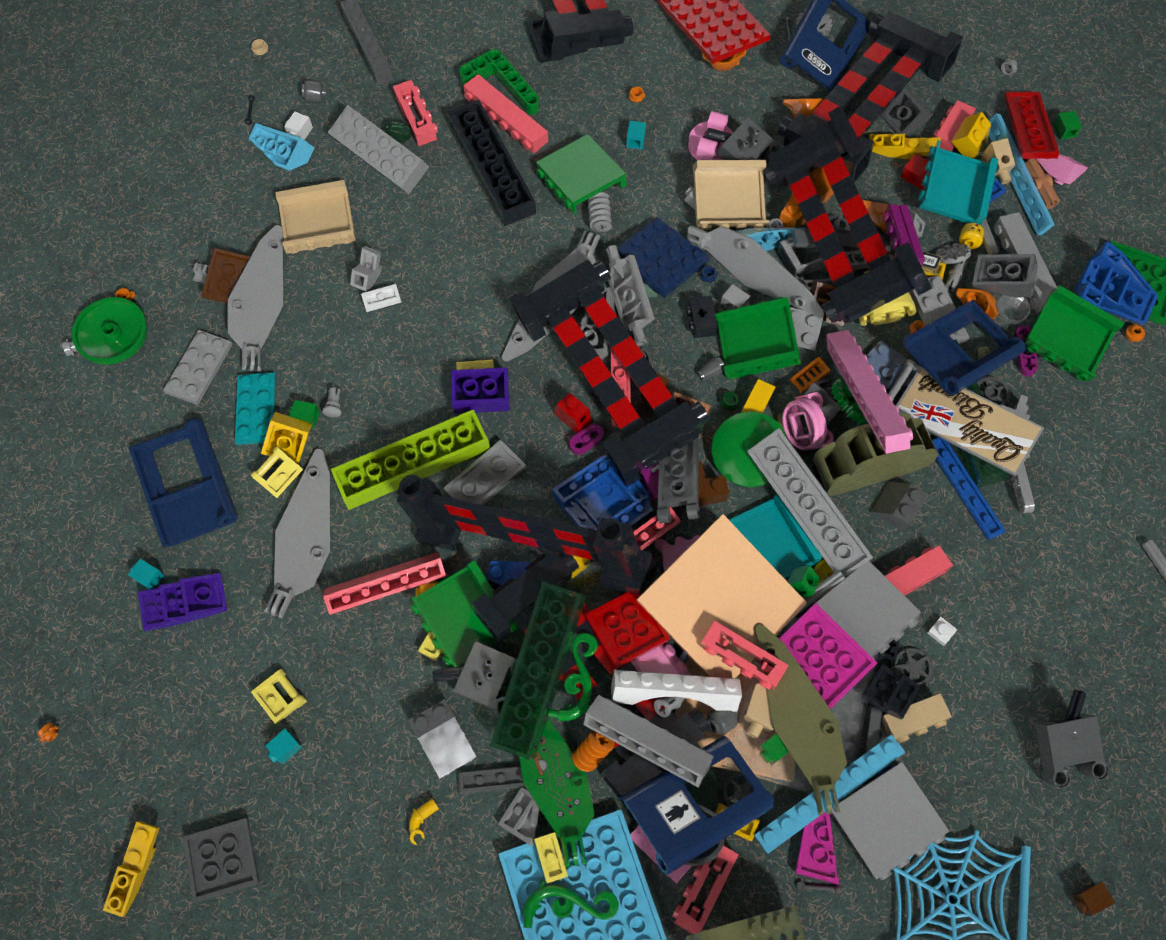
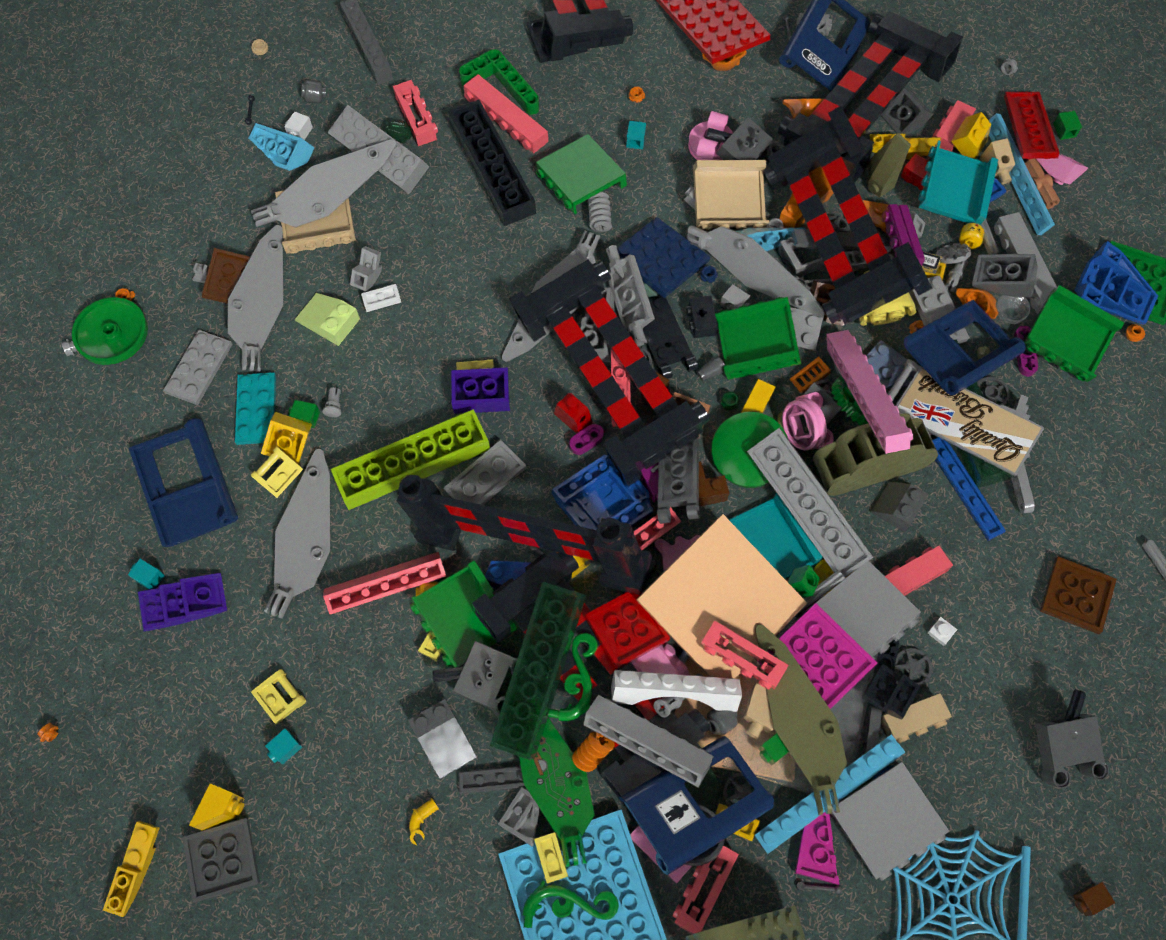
(216, 808): none -> yellow slope
(324, 187): none -> light grey wing
(329, 317): none -> yellowish green slope
(666, 330): none -> black hinge
(887, 165): none -> olive wedge
(1078, 595): none -> reddish brown plate

